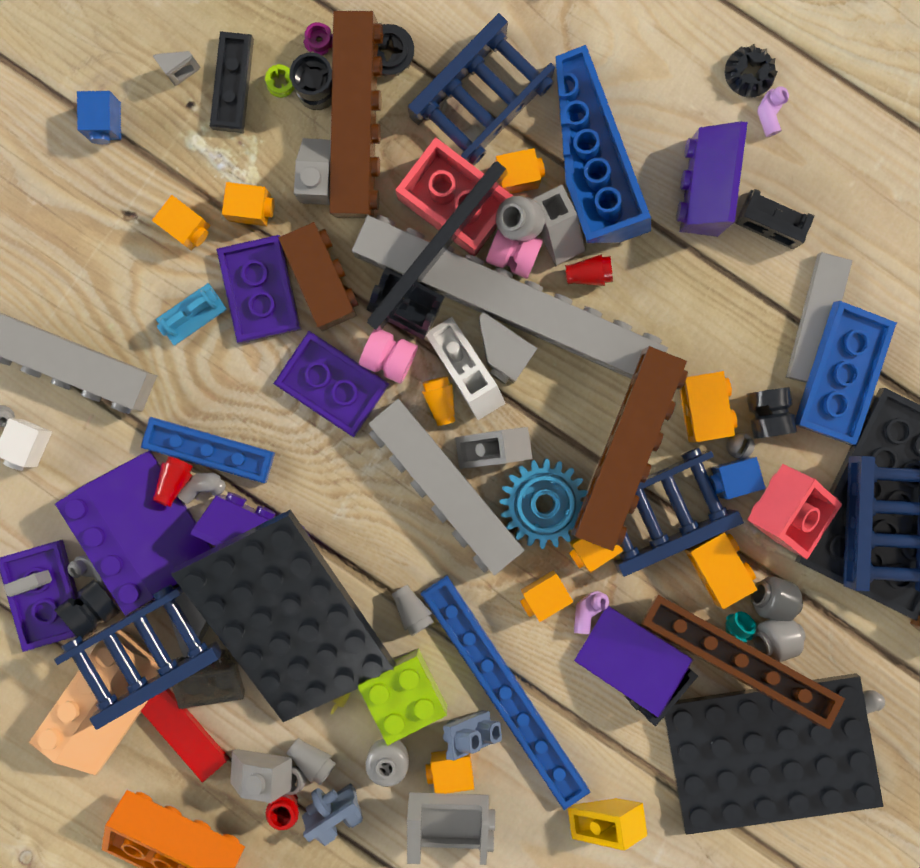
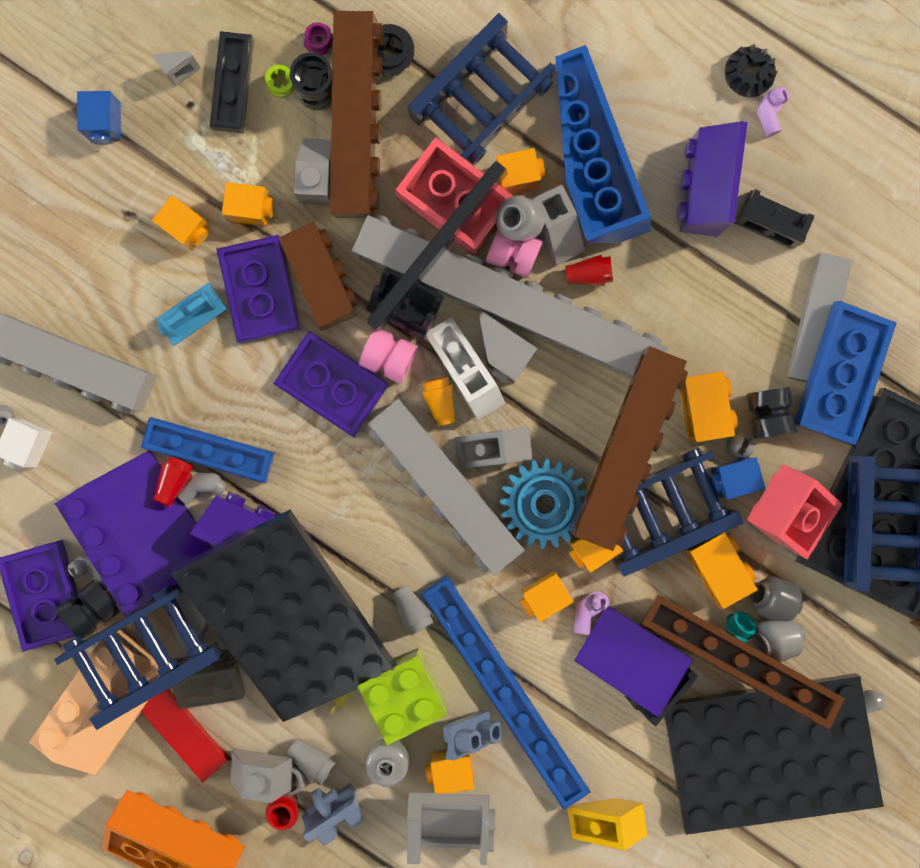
(27, 583): light grey tile -> none

